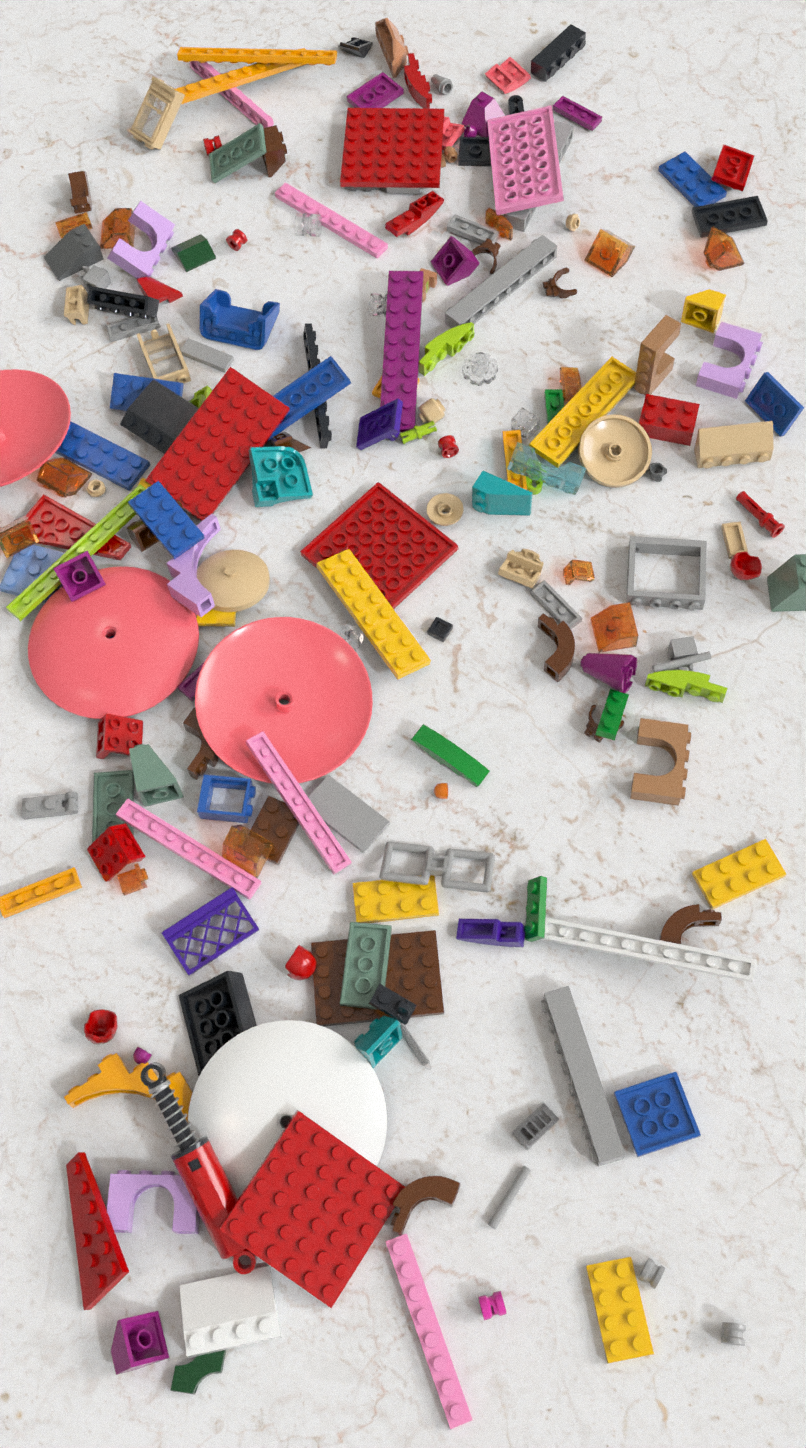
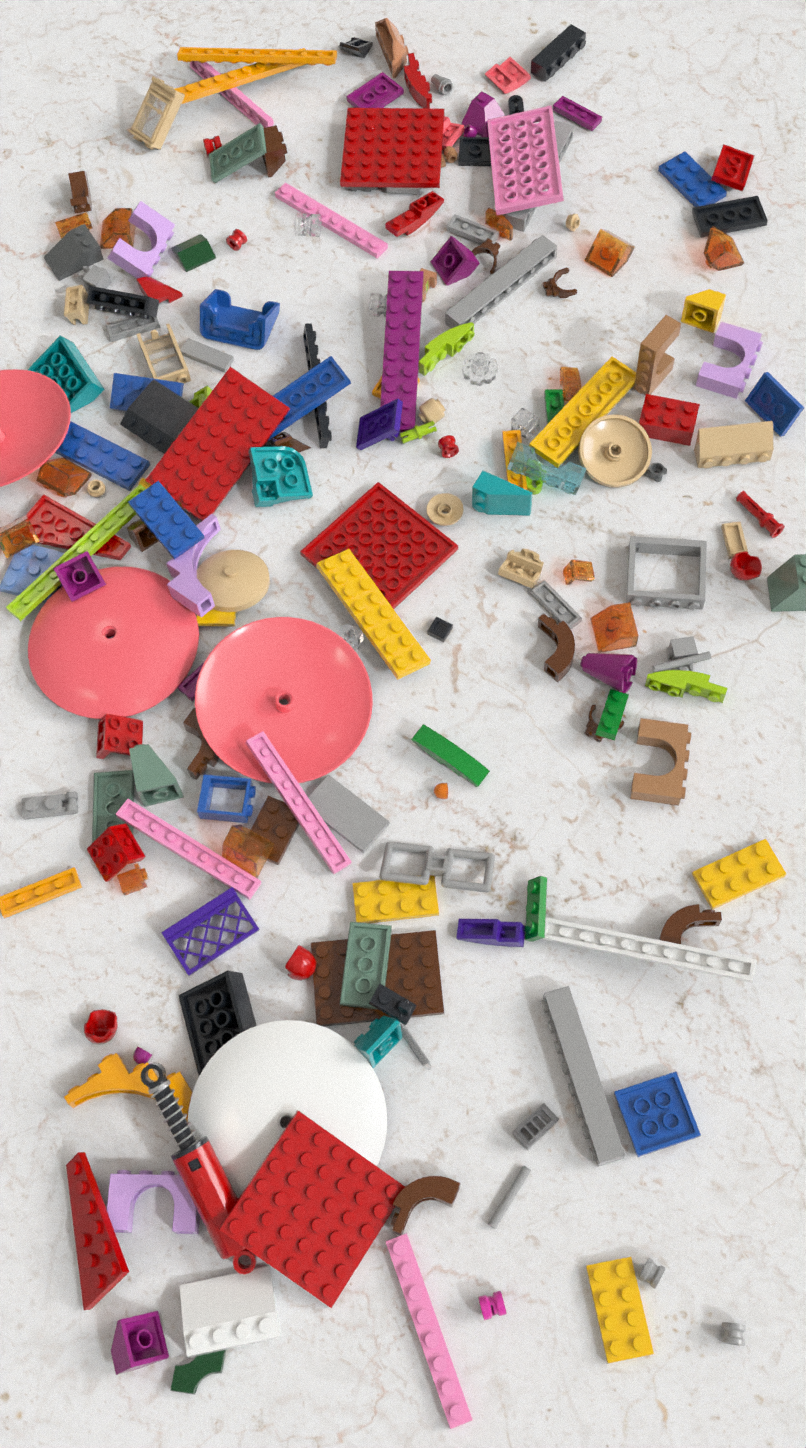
(70, 371): none -> teal slope

